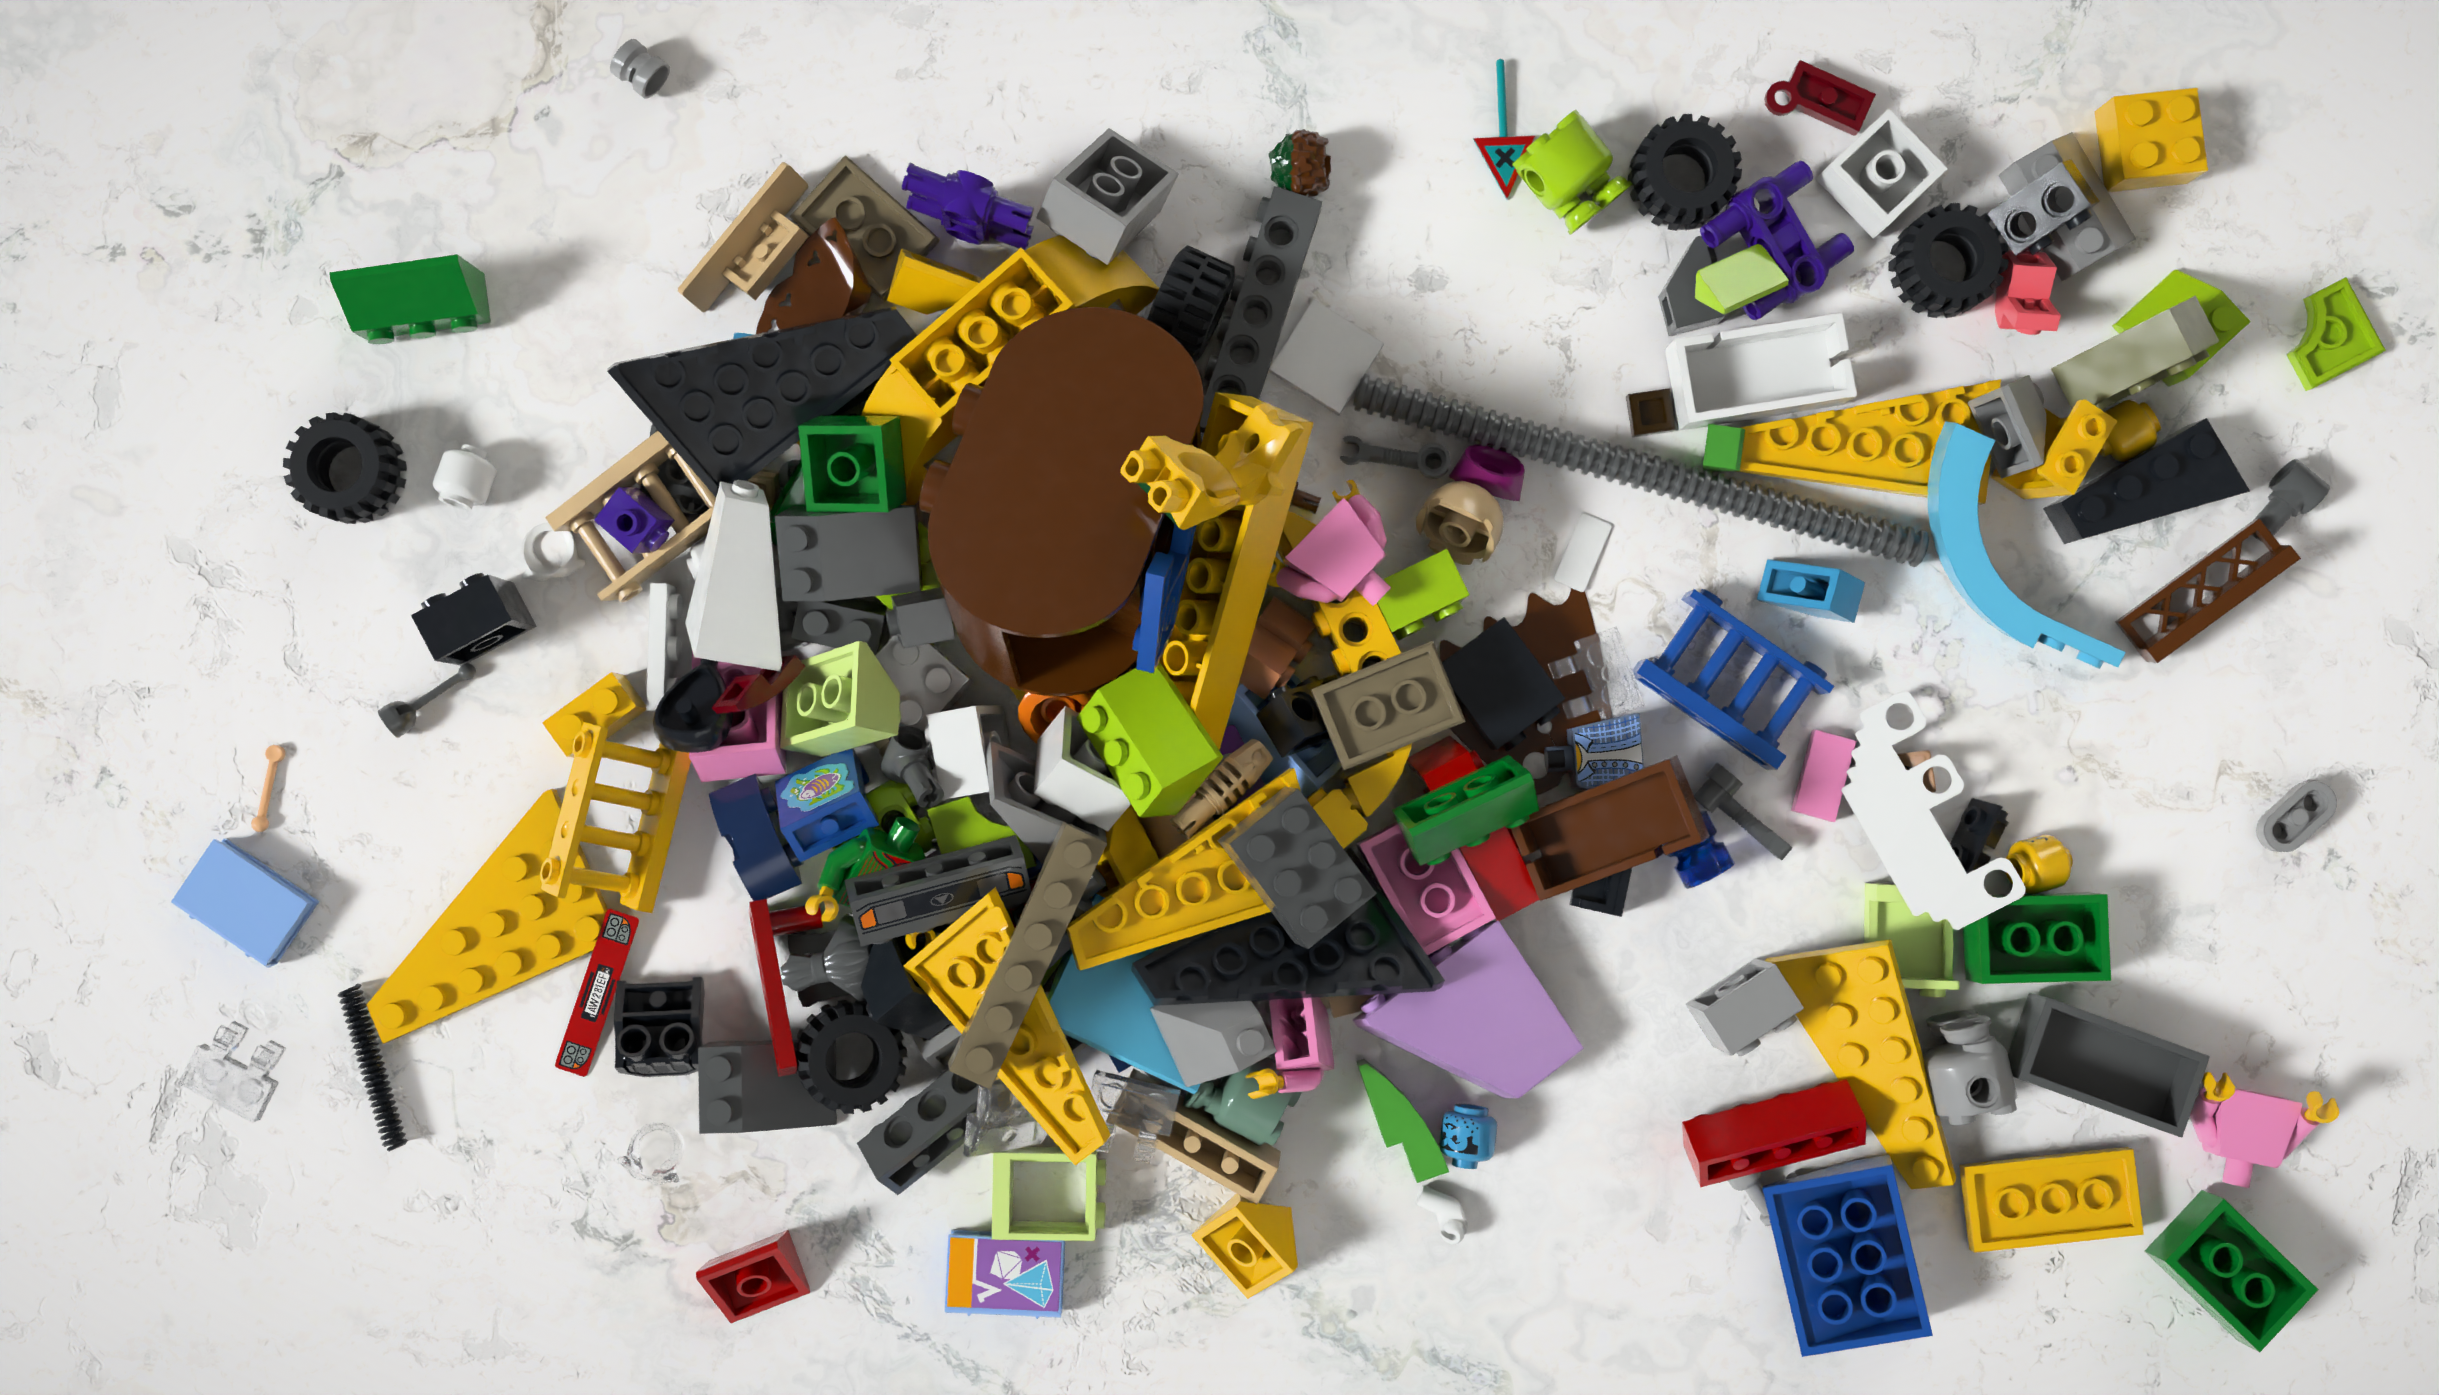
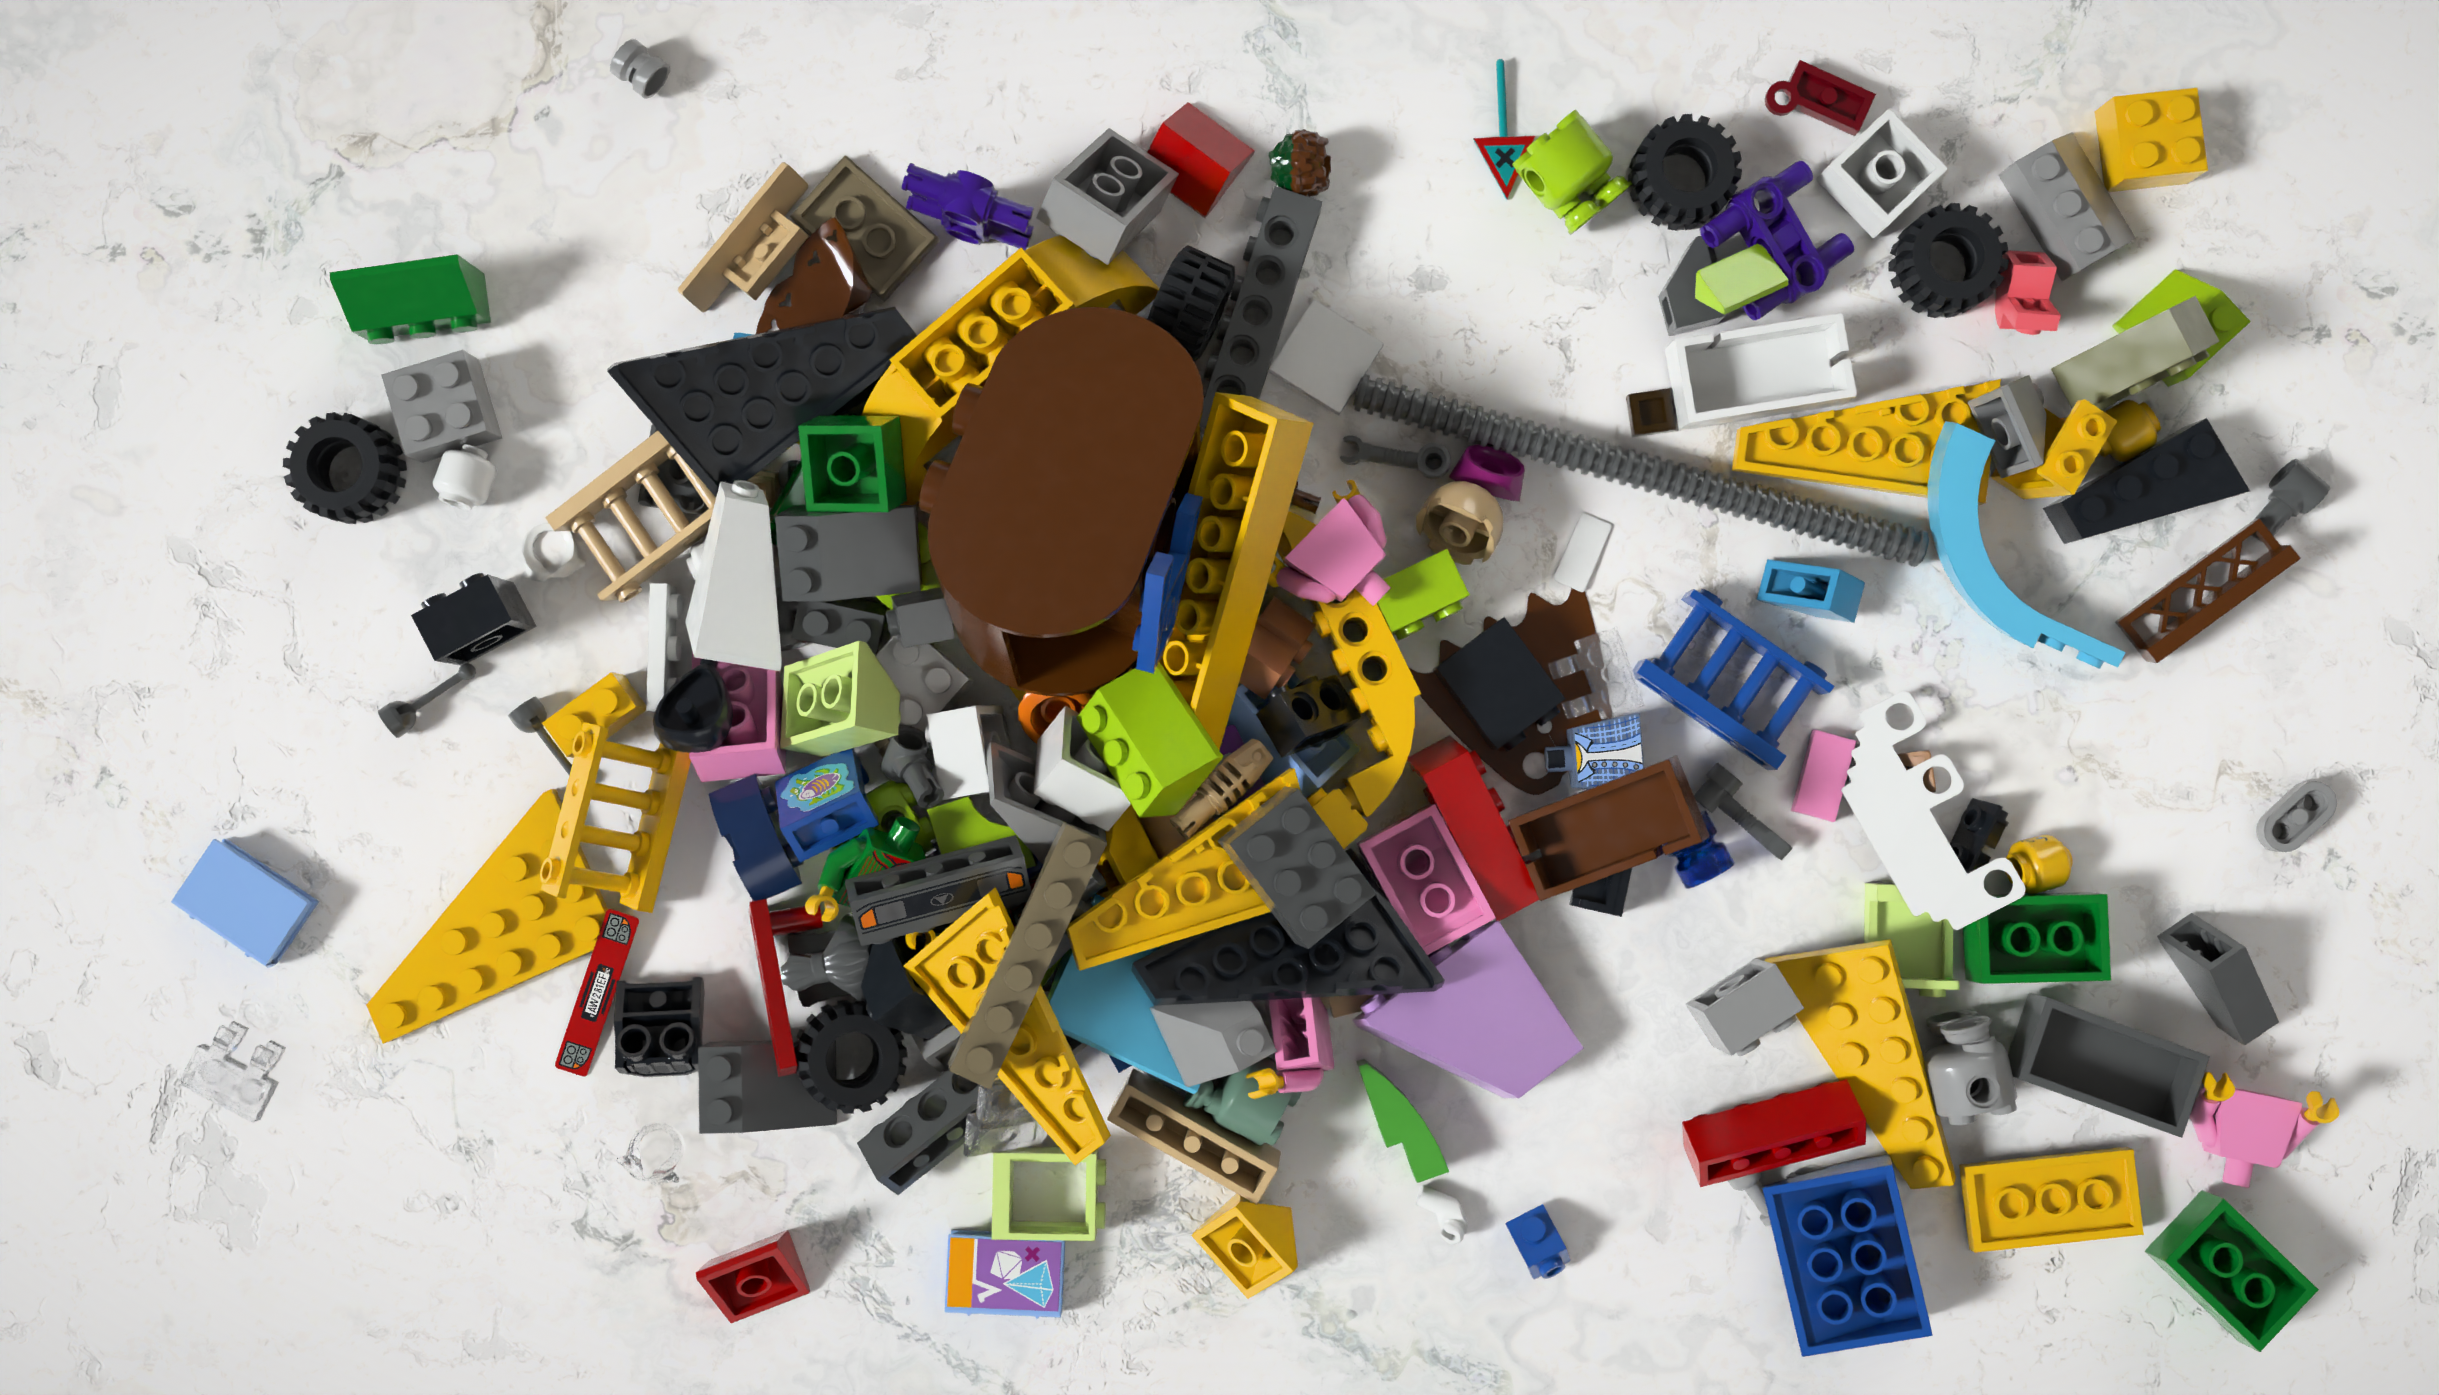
(274, 755): light nougat hinge -> none
(373, 1067): black piece -> none
(441, 405): none -> light grey brick
(529, 719): none -> dark grey hinge
(635, 520): dark purple brick -> none
(756, 689): dark red slope -> none
(928, 284): yellow slope -> none
(1135, 1105): clear plate -> none
(1197, 486): yellow hips -> none
(1201, 154): none -> red slope
(1388, 705): dark tan tile -> none
(1467, 810): green slope -> none
(1468, 1135): dark azure head -> none
(1539, 1243): none -> blue bracket
(1723, 448): bright green slope -> none
(2039, 200): brick -> none
(2220, 977): none -> dark grey slope
(2335, 336): lime tile -> none

